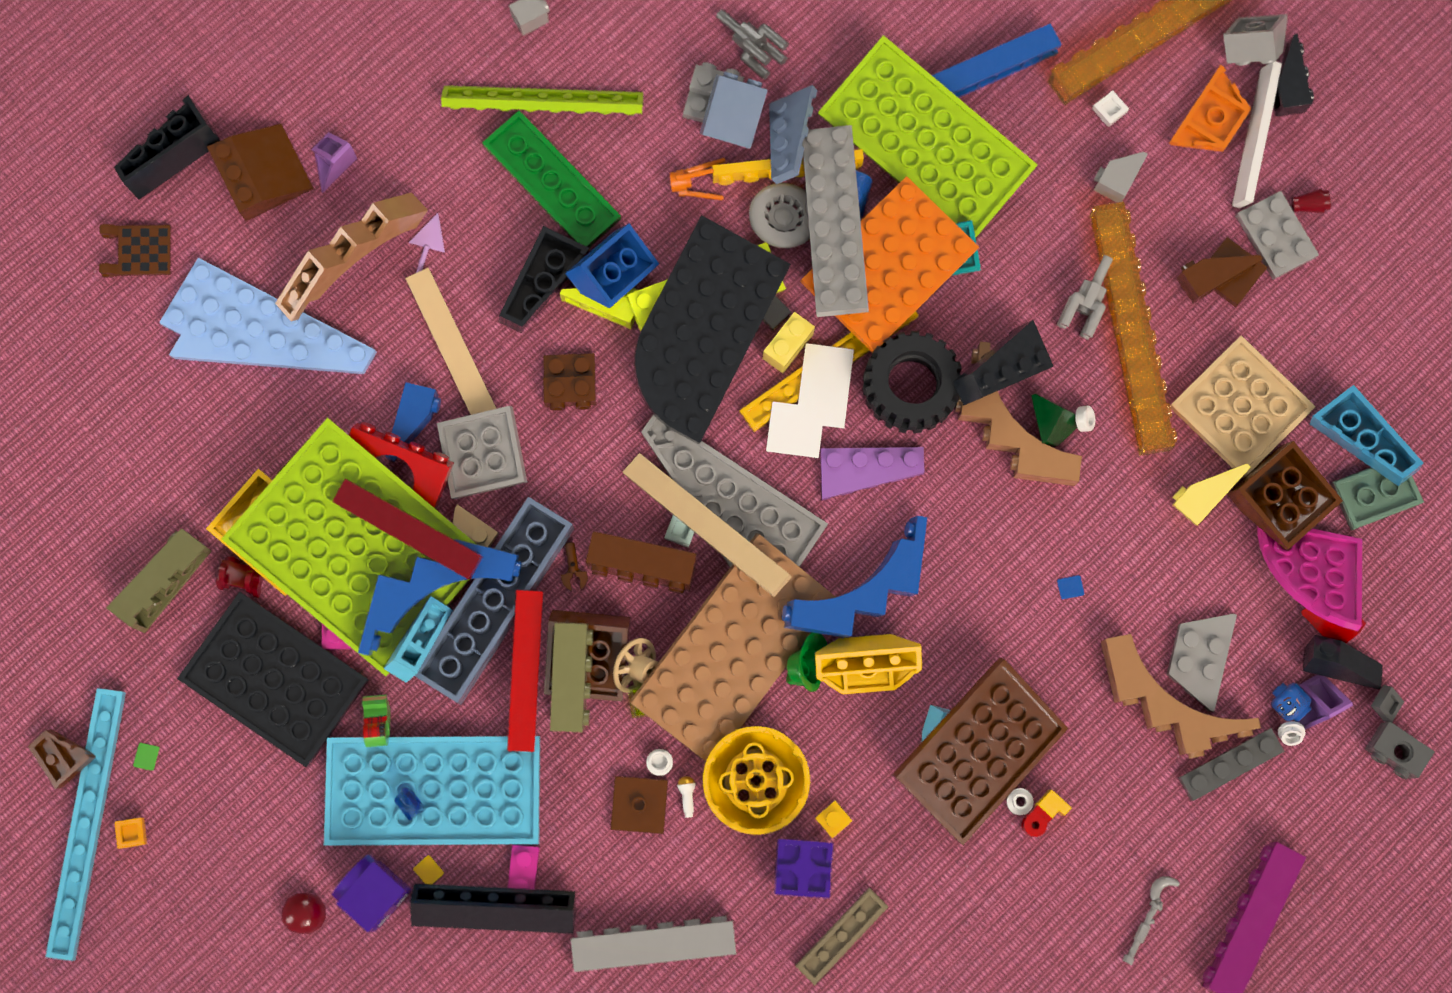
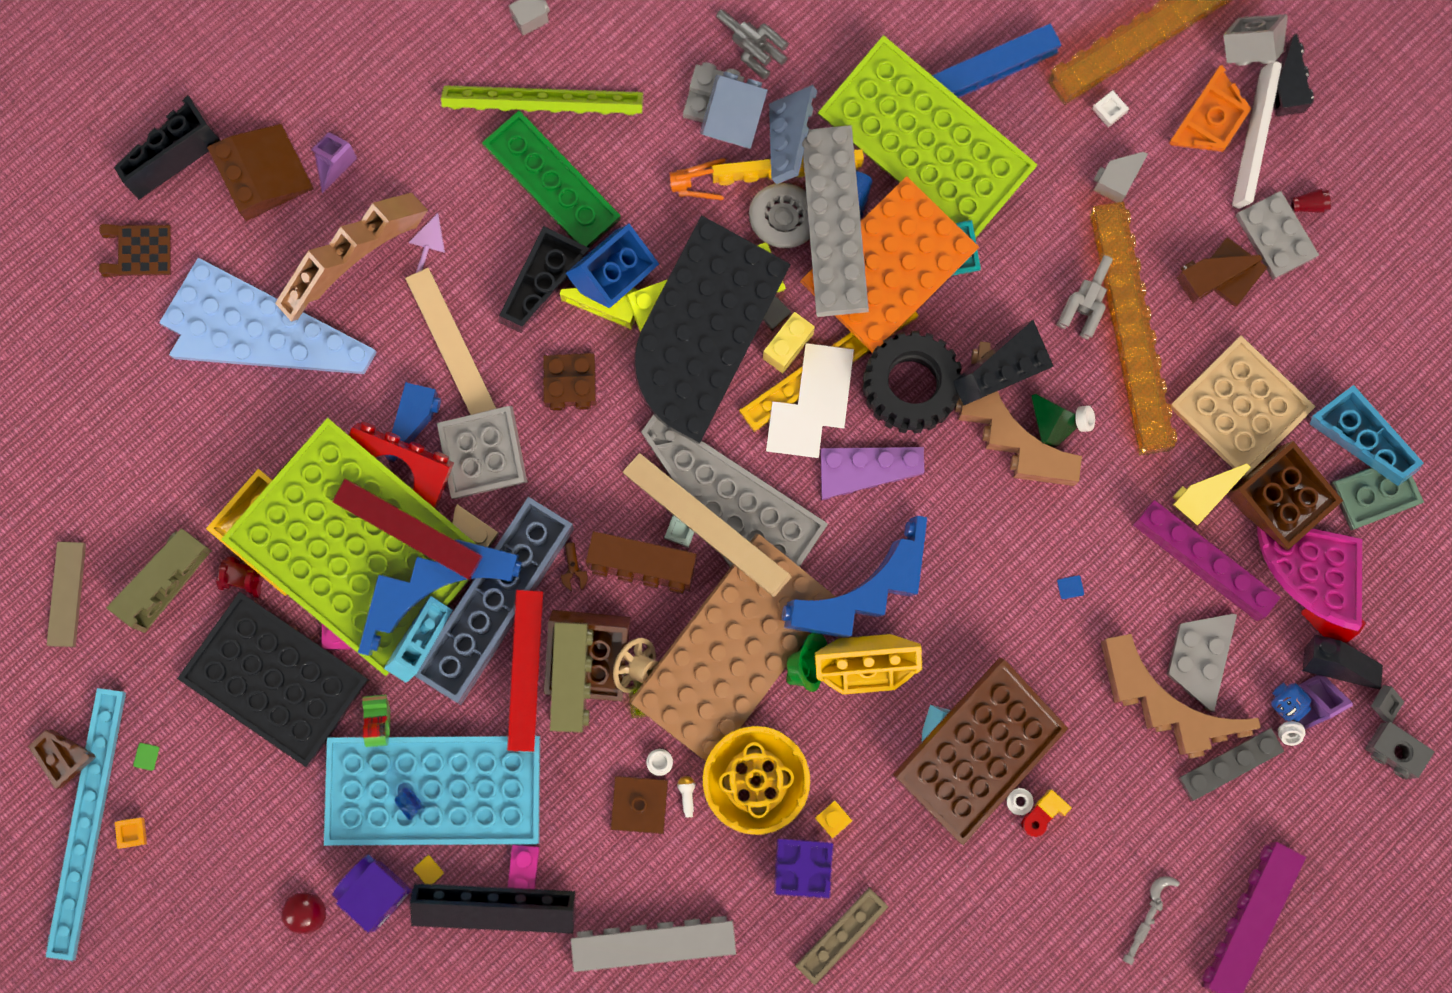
(66, 594): none -> dark tan tile
(1206, 561): none -> magenta brick

